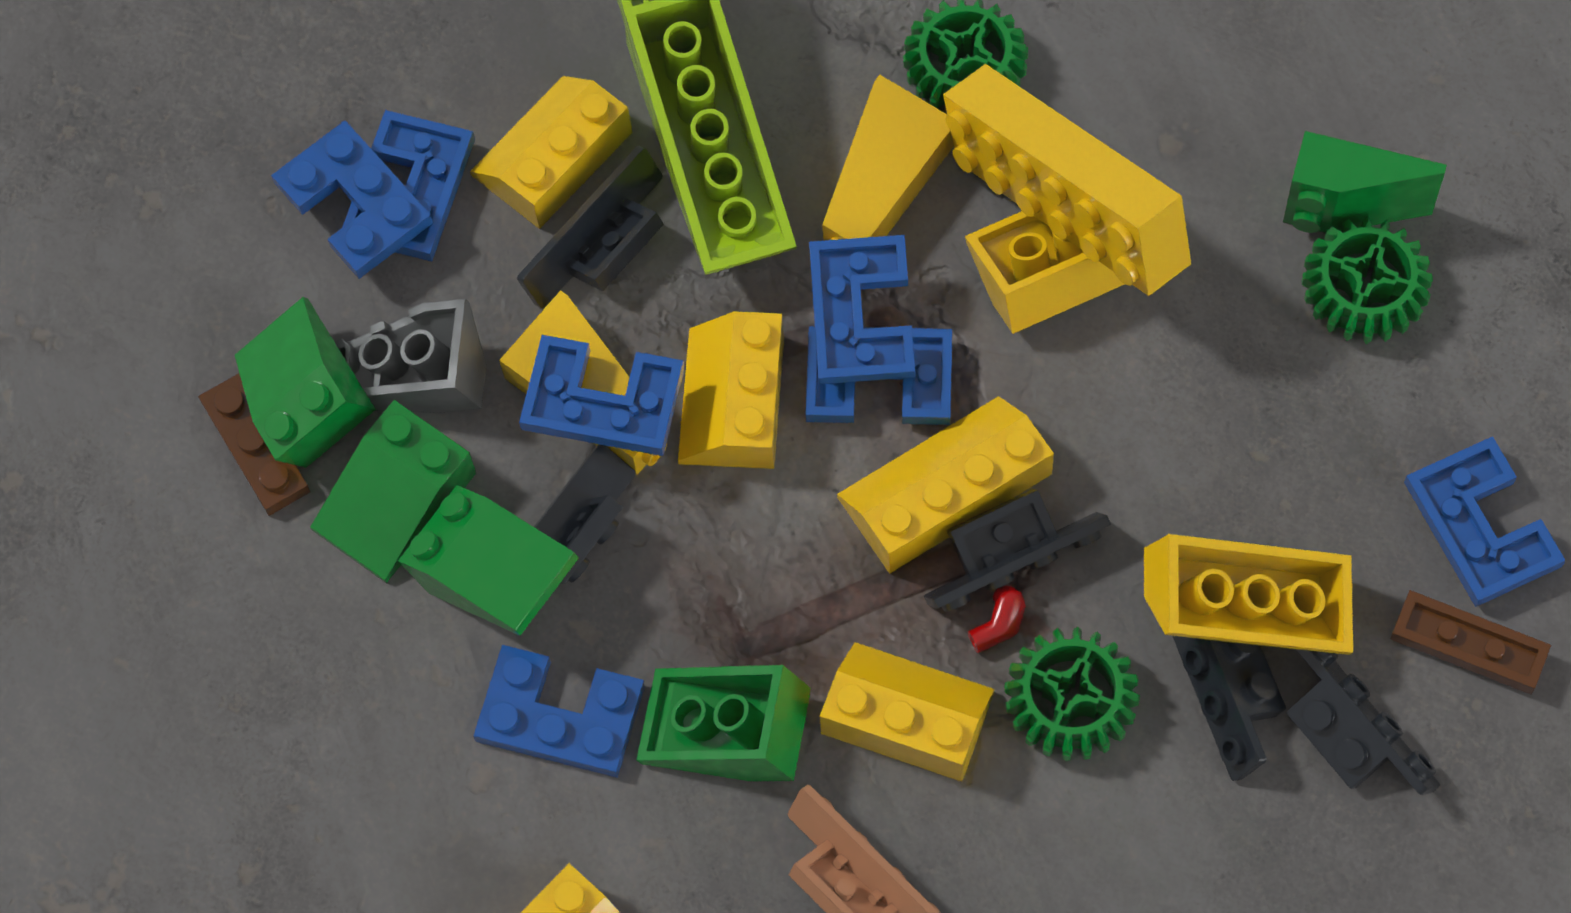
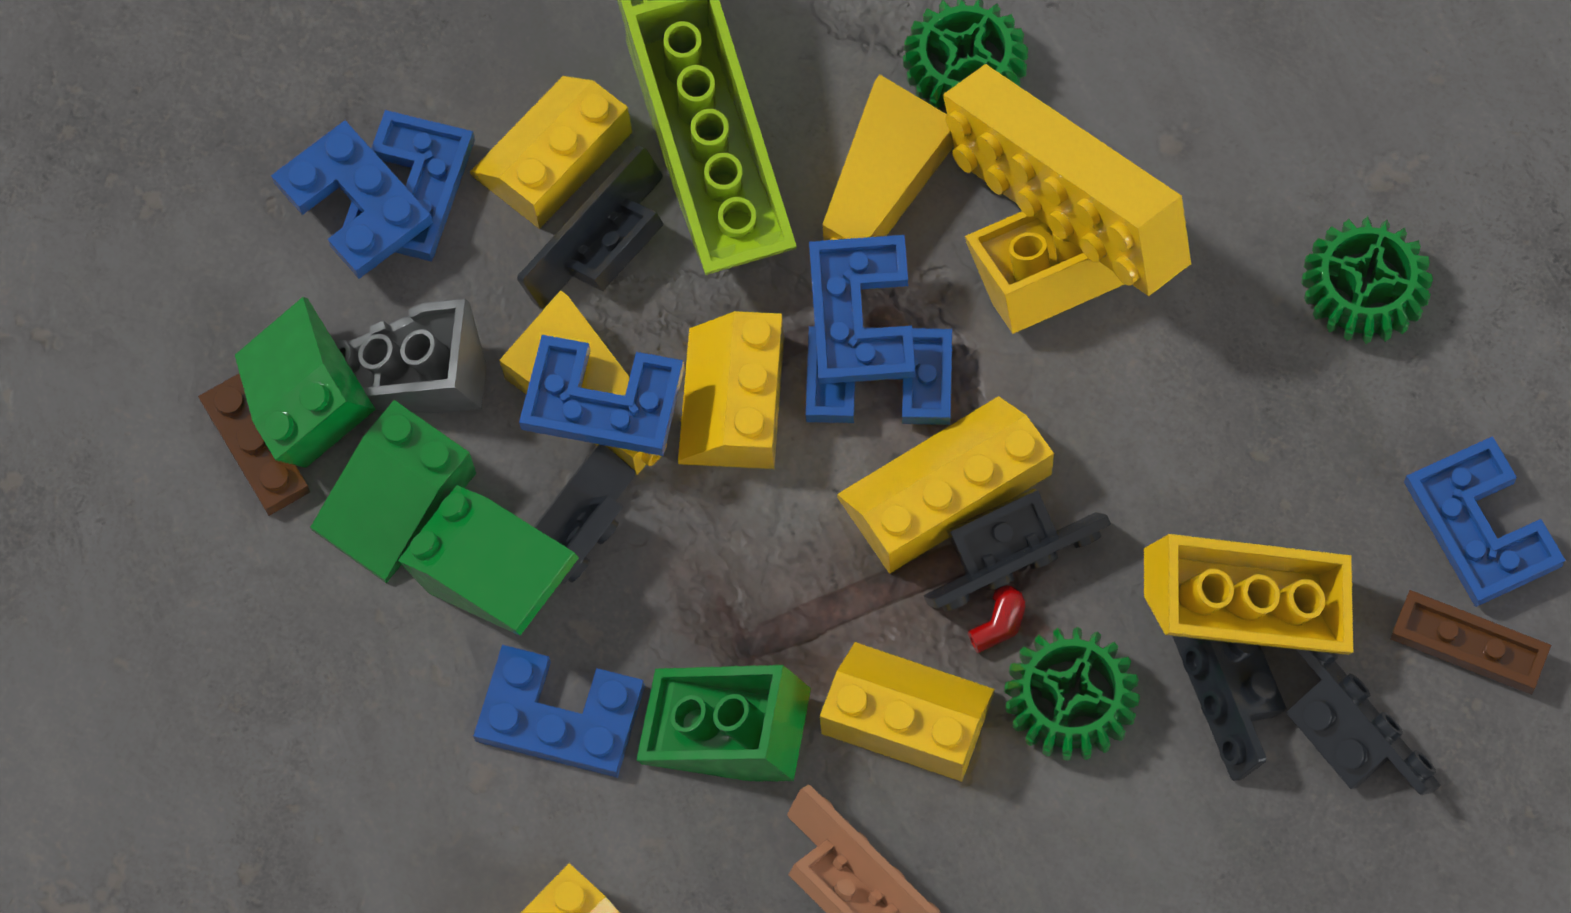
(1356, 181): green slope -> none

